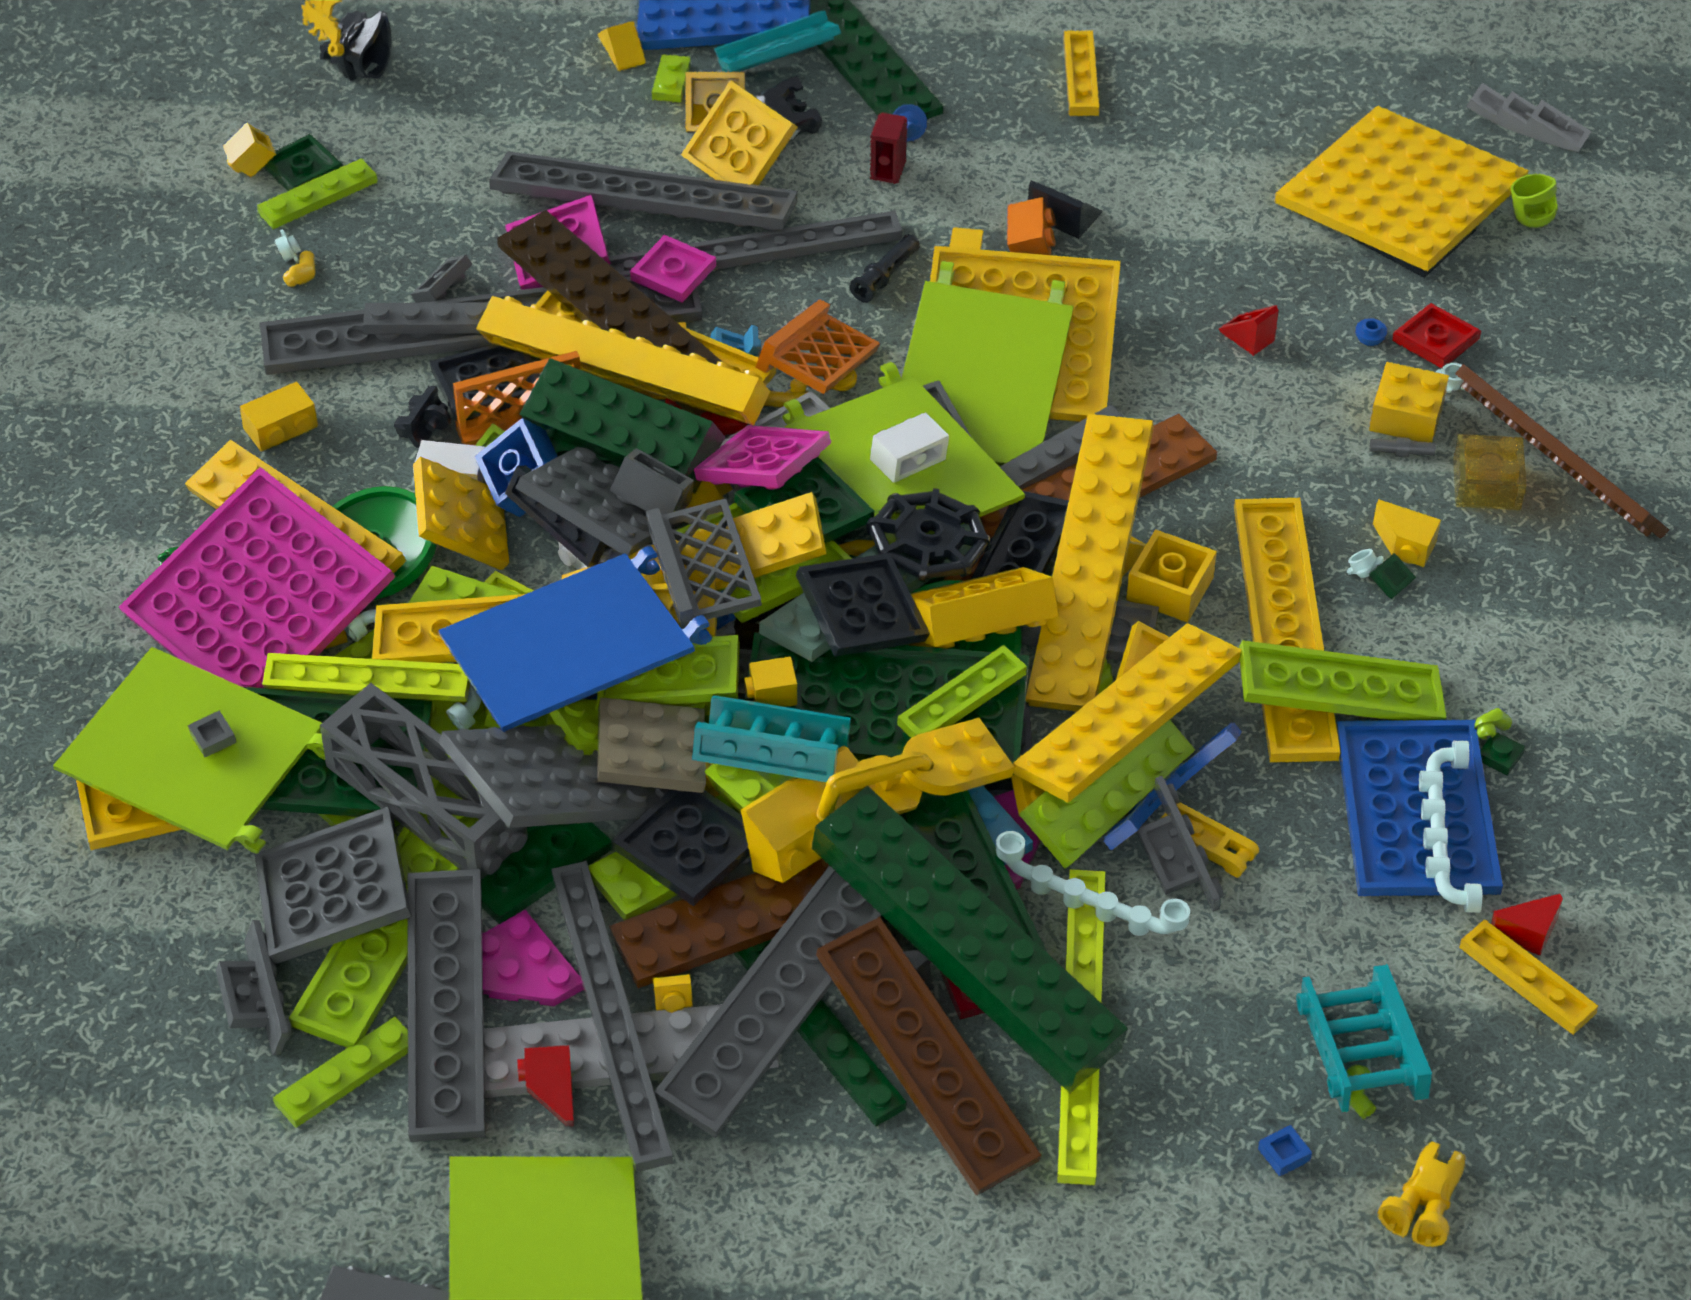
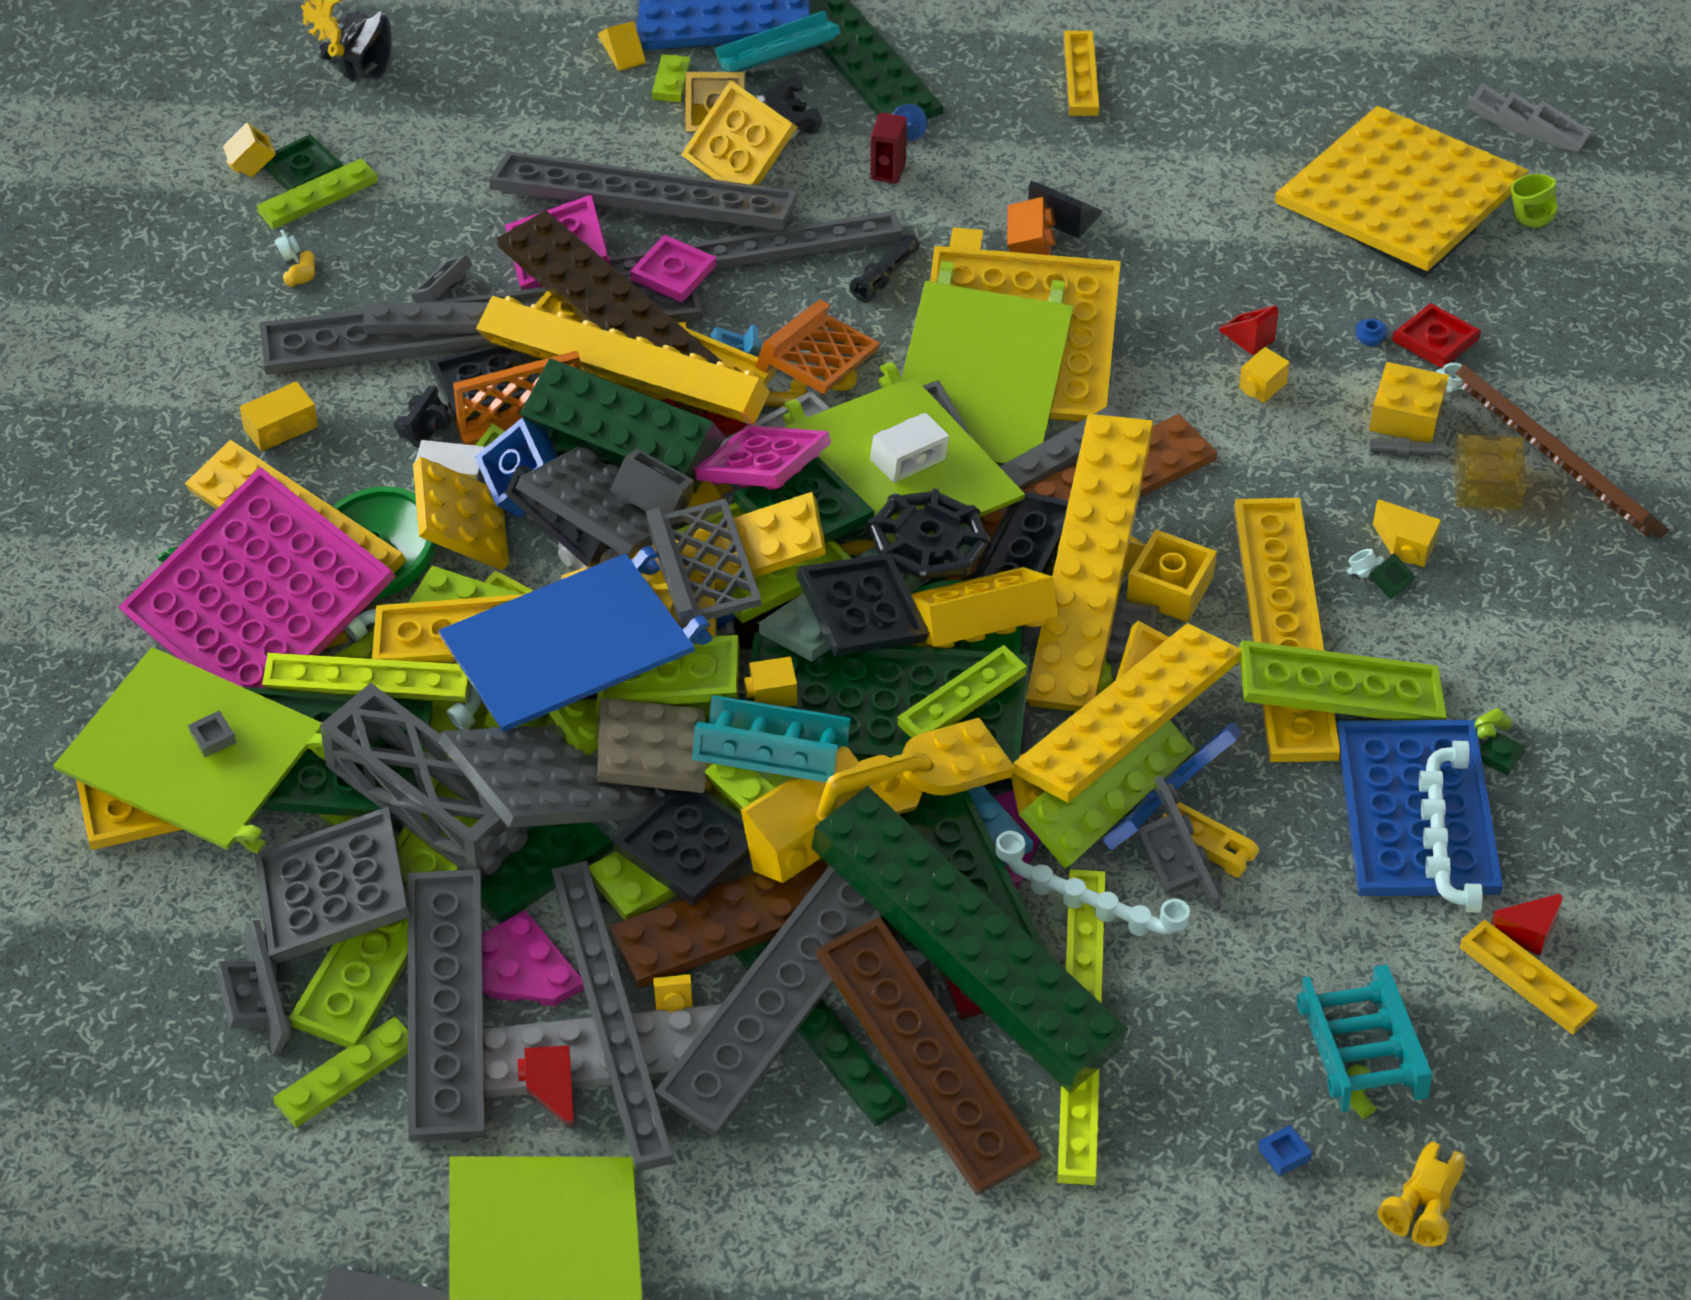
(1264, 375): none -> yellow brick

